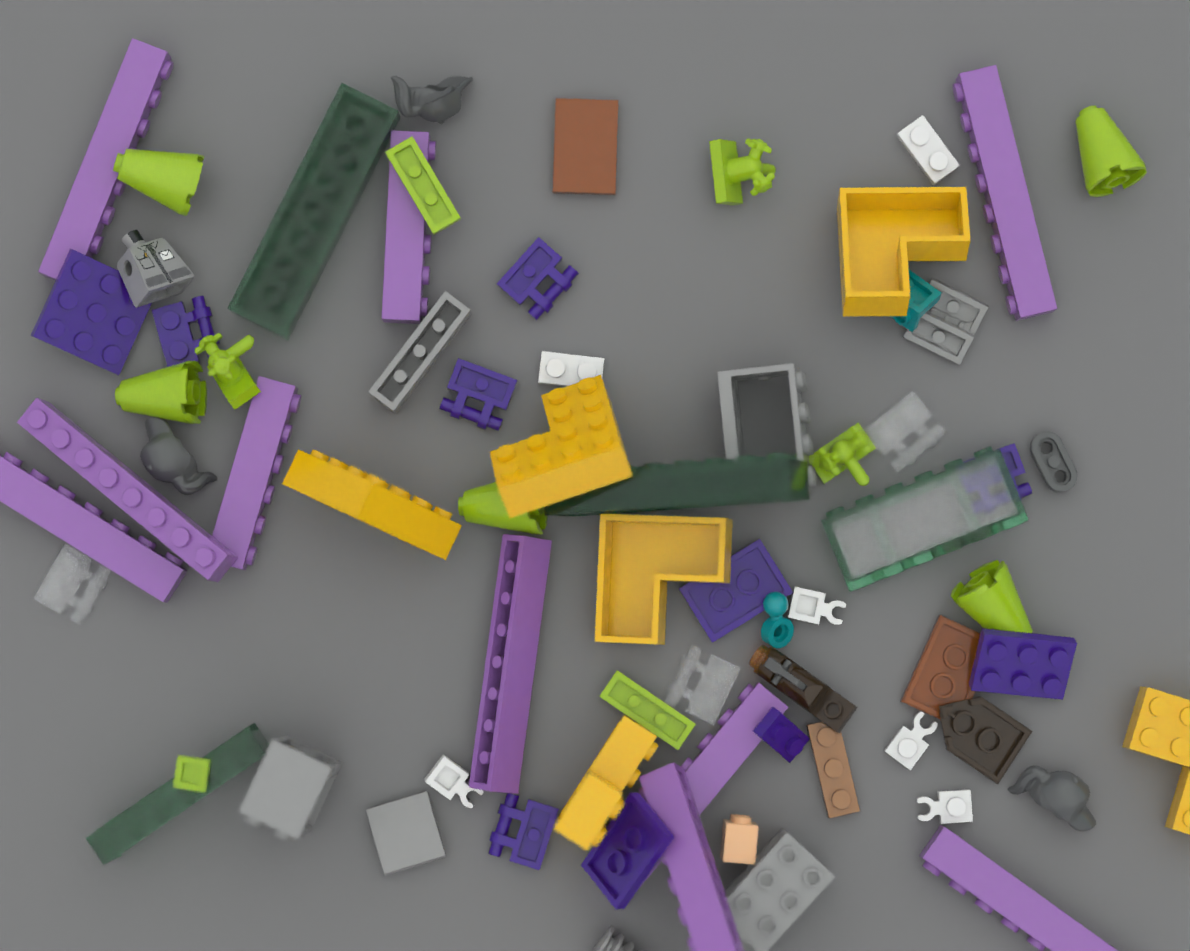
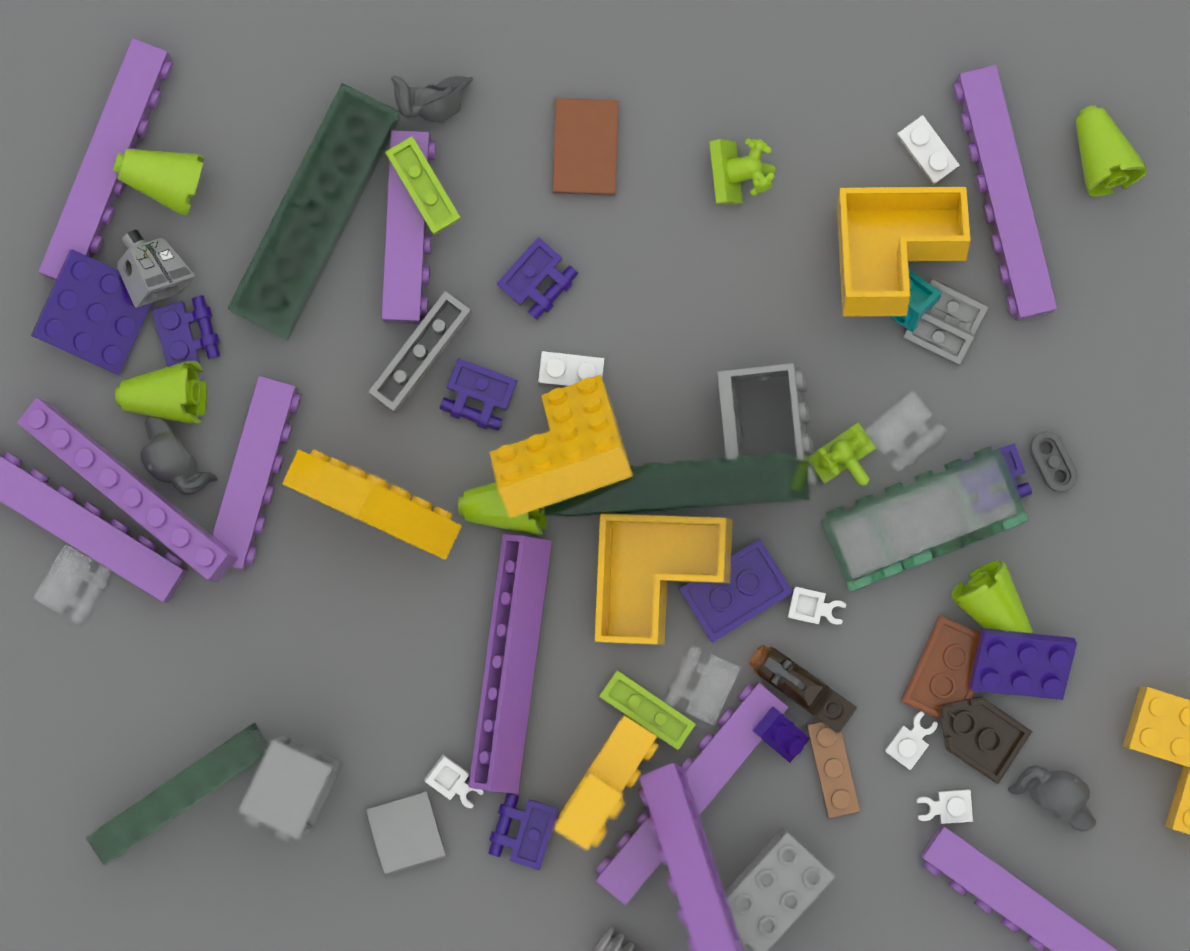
(192, 773): lime tile -> none
(229, 369): lime piece -> none
(627, 851): dark purple plate -> none
(739, 840): light nougat brick -> none
(776, 630): teal plate -> none

